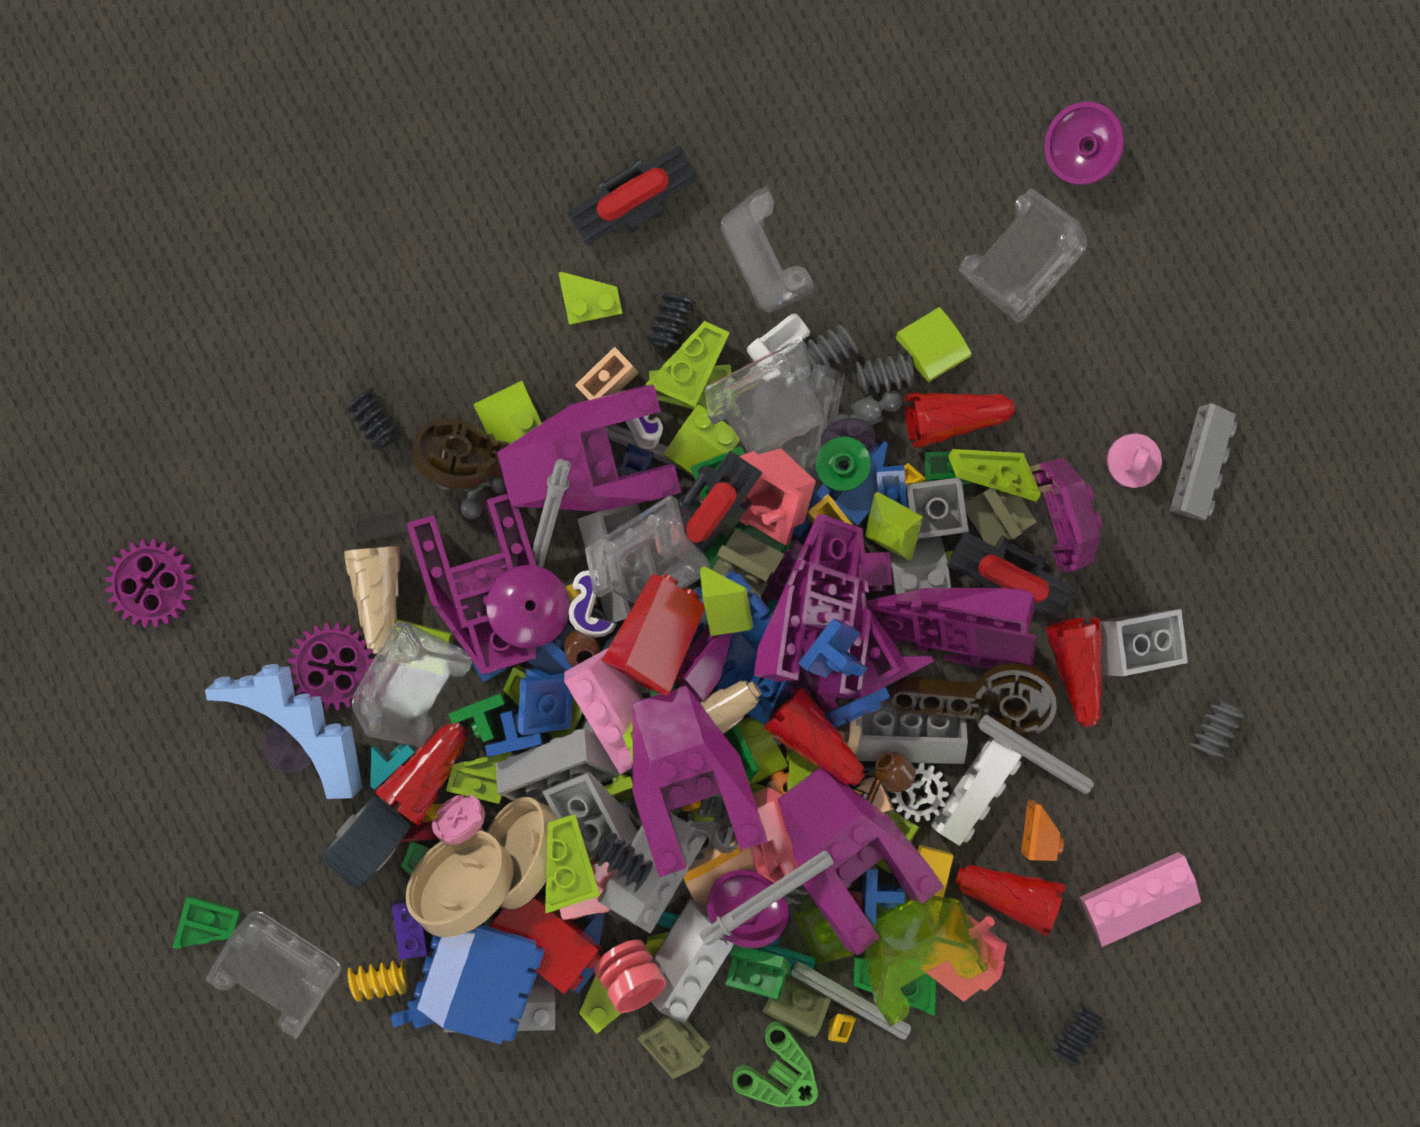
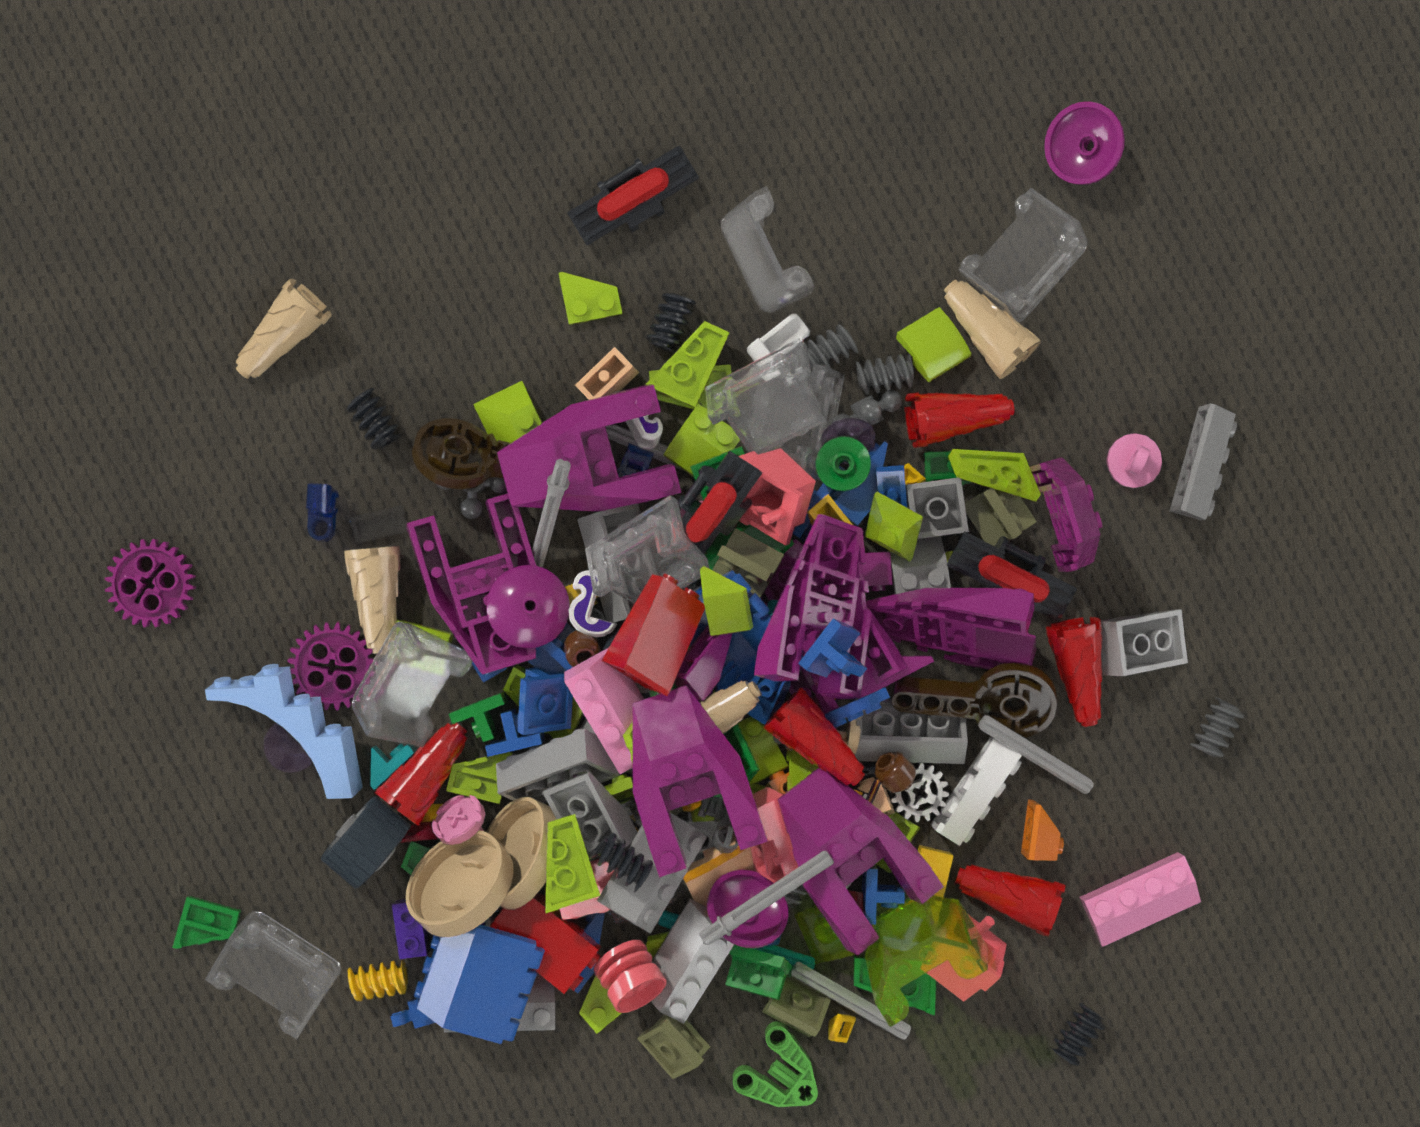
(288, 322): none -> tan cone
(321, 508): none -> clear blue piece
(991, 330): none -> tan cone

